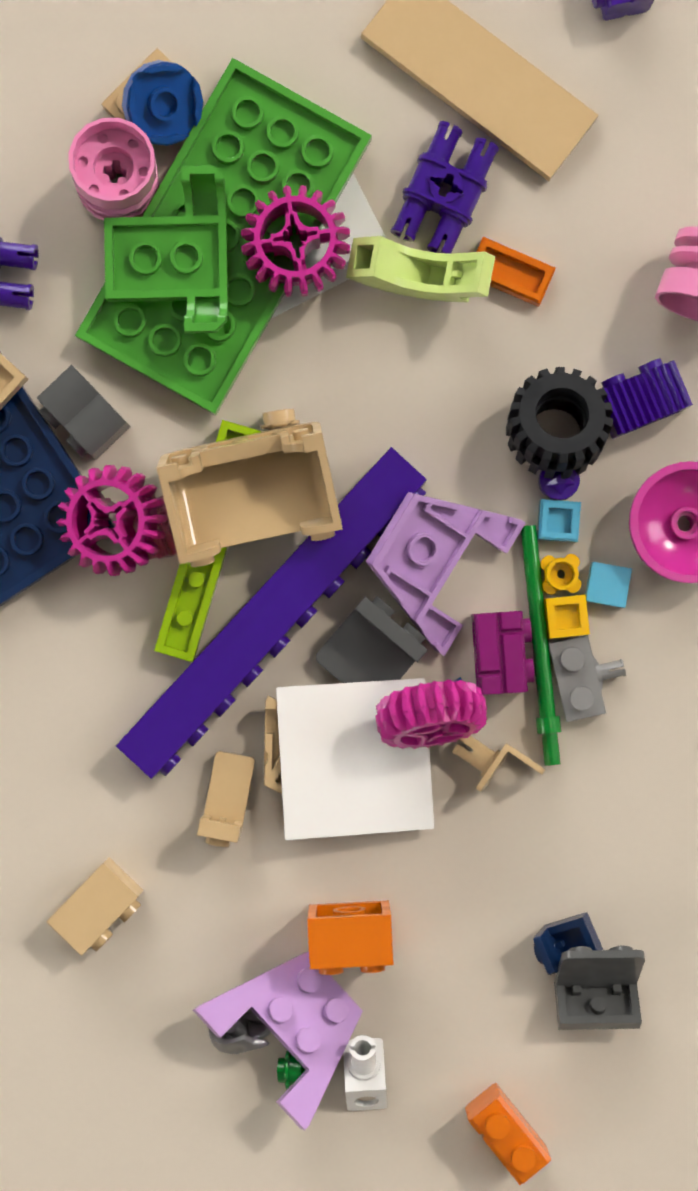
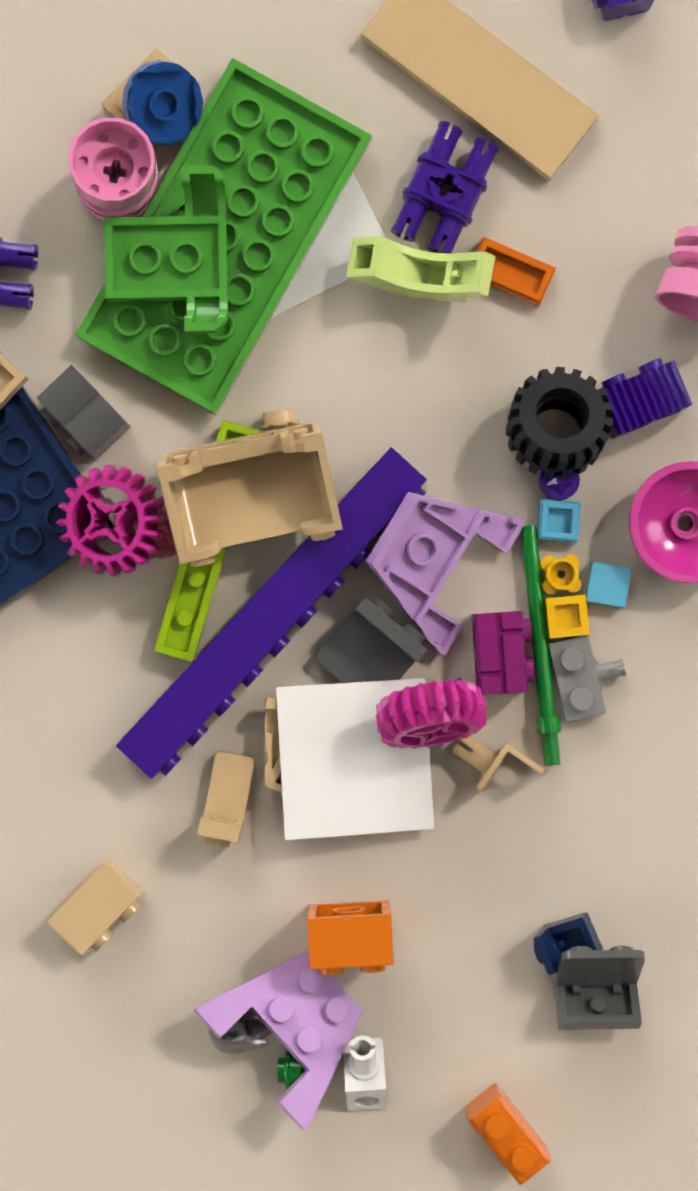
(289, 206): dark pink gear -> none

